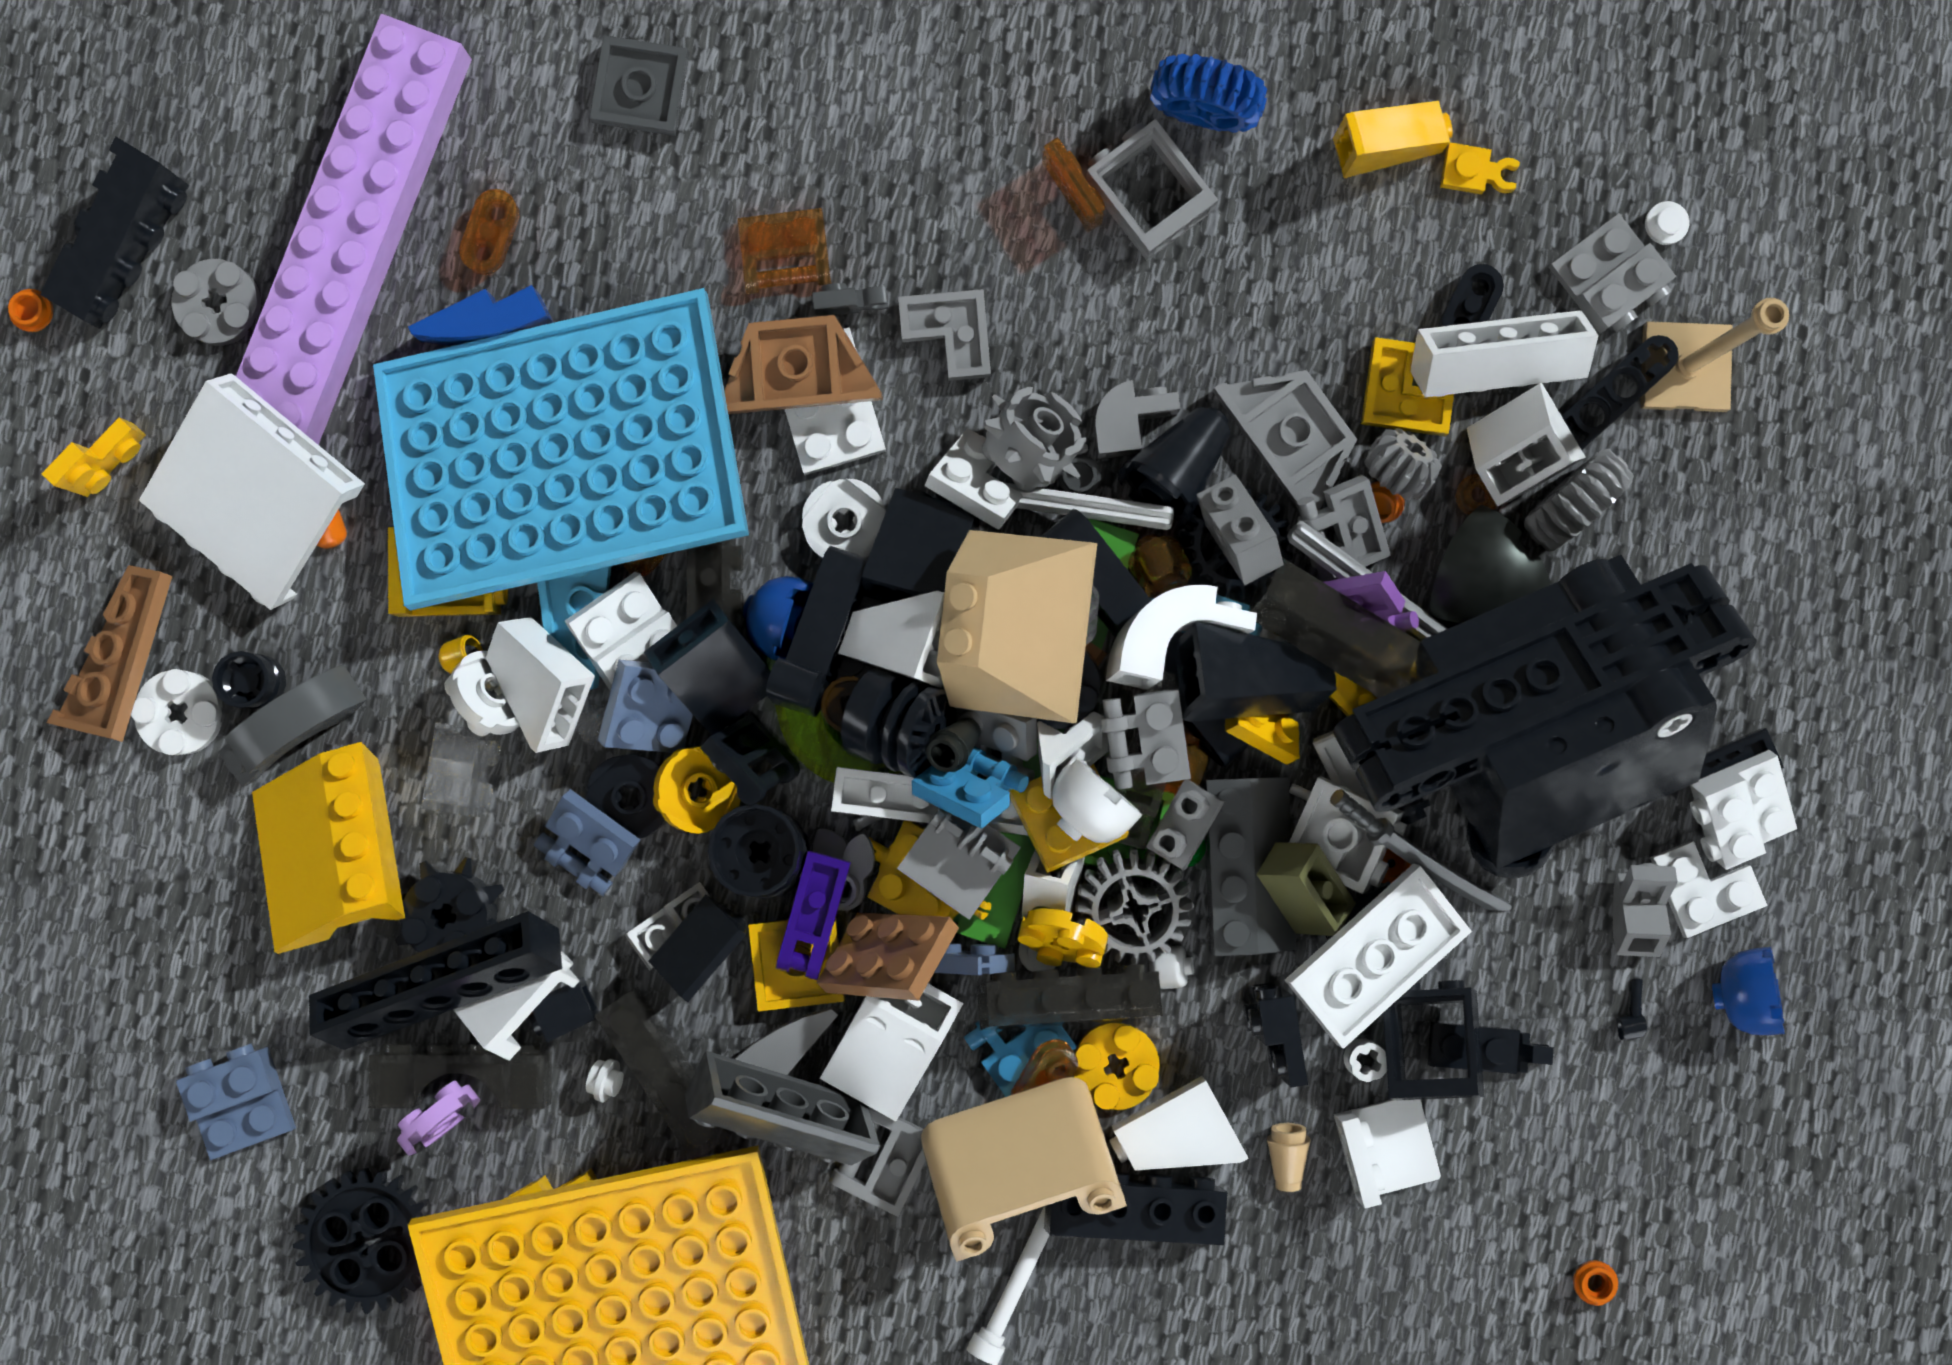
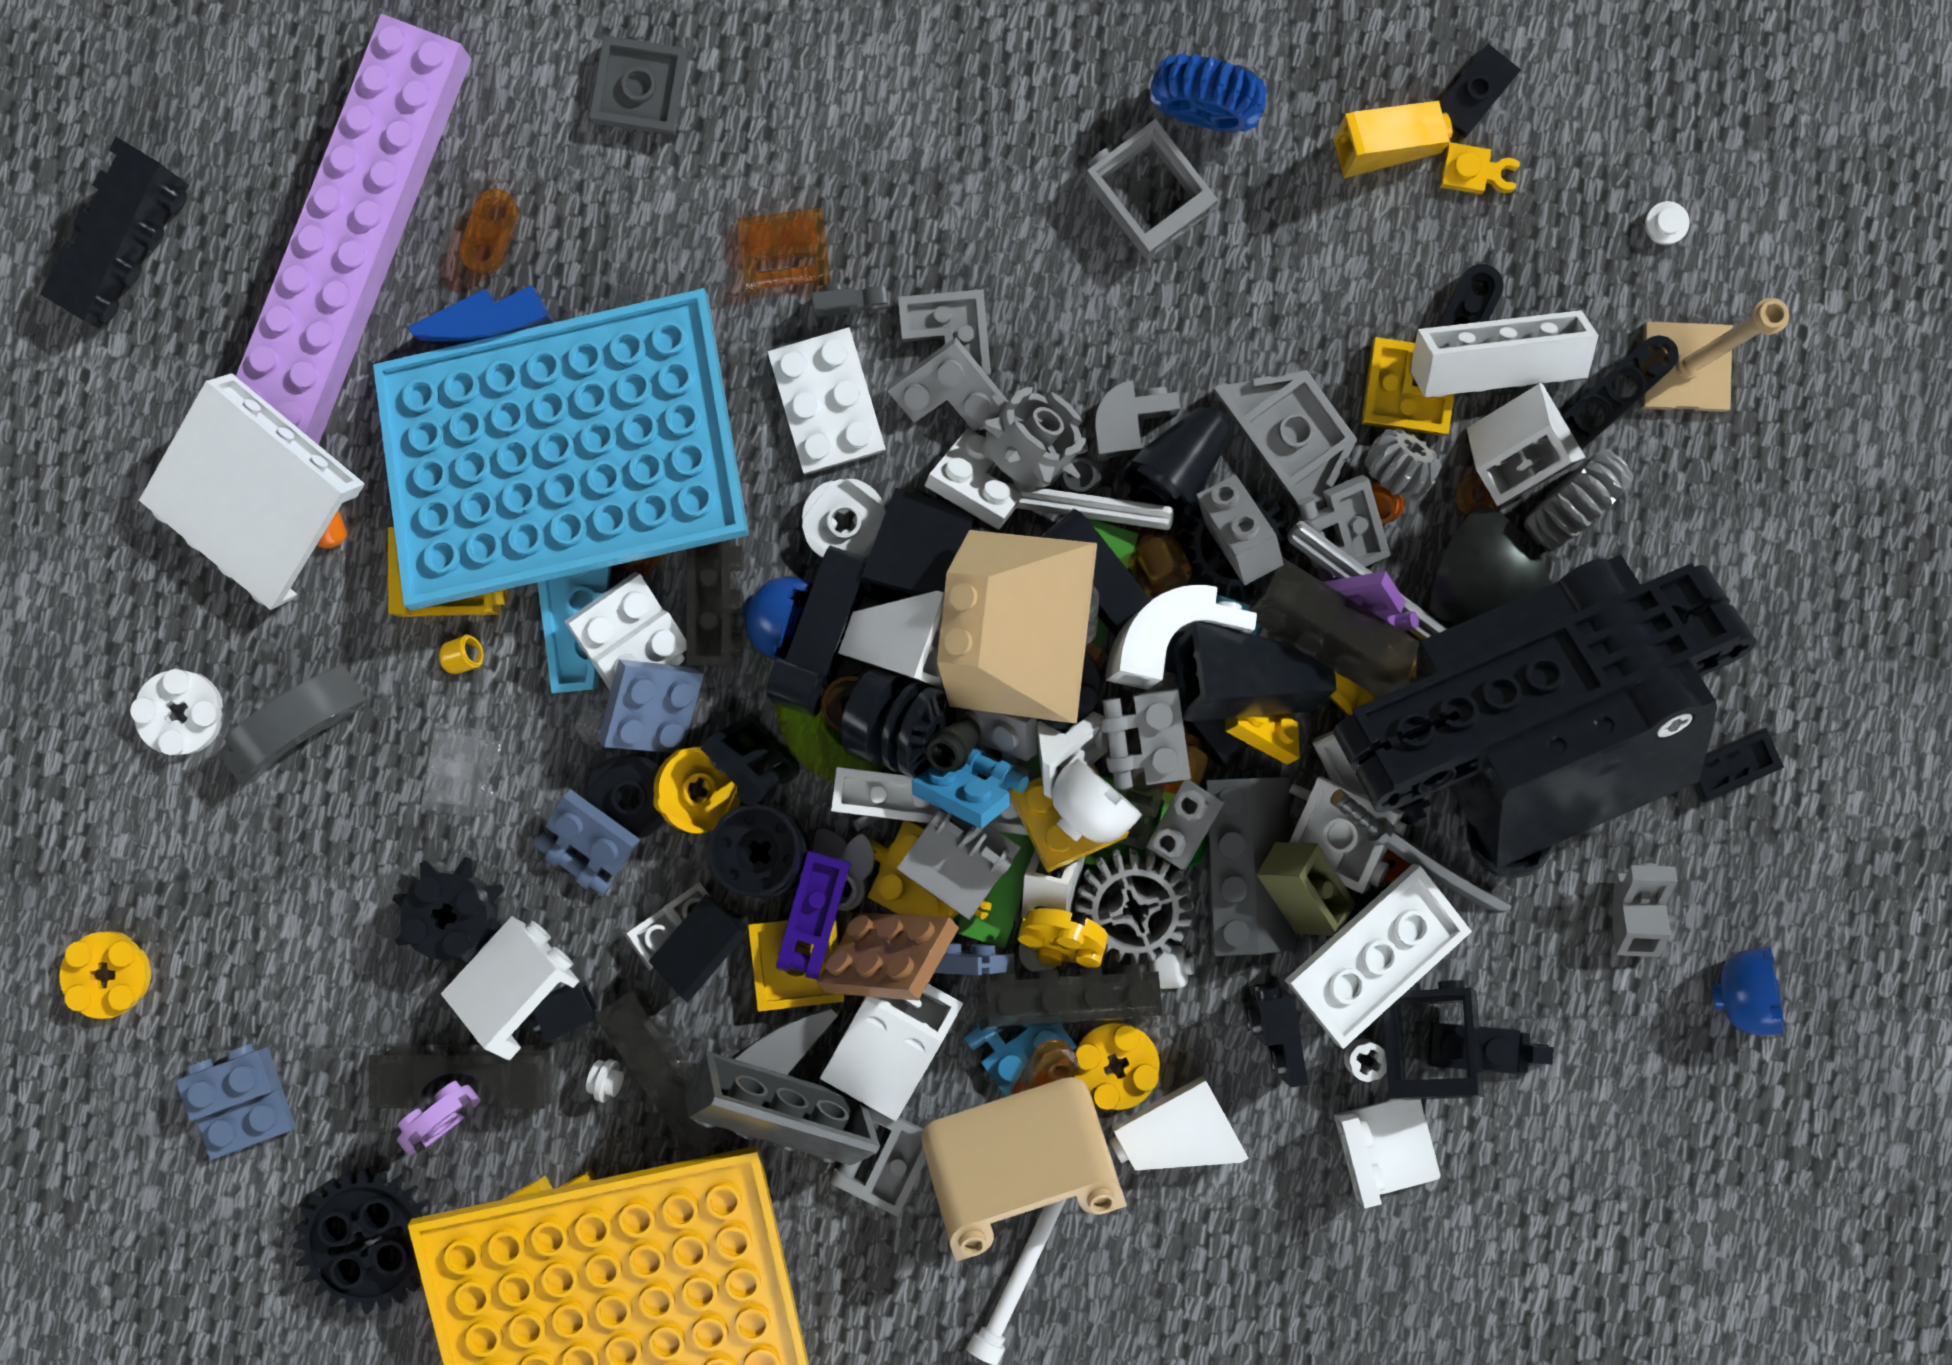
(30, 310): orange plate -> none
(84, 991): none -> yellow plate
(88, 469): yellow plate -> none
(109, 681): medium nougat wing -> none
(195, 287): light grey plate -> none
(248, 680): black wheel -> none
(326, 847): yellow piece -> none
(435, 981): black brick -> none
(473, 703): white plate -> none
(539, 681): white slope -> none
(710, 667): black panel -> none
(797, 367): medium nougat wing -> none
(948, 376): none -> light grey plate
(1069, 179): clear orange plate -> none
(1153, 1212): black brick -> none
(1288, 1155): tan cone -> none
(1478, 89): none -> black plate
(1605, 1292): orange plate -> none
(1613, 275): light grey plate -> none
(1634, 1025): black hand -> none
(1707, 902): white plate -> none
(1742, 809): white plate -> none

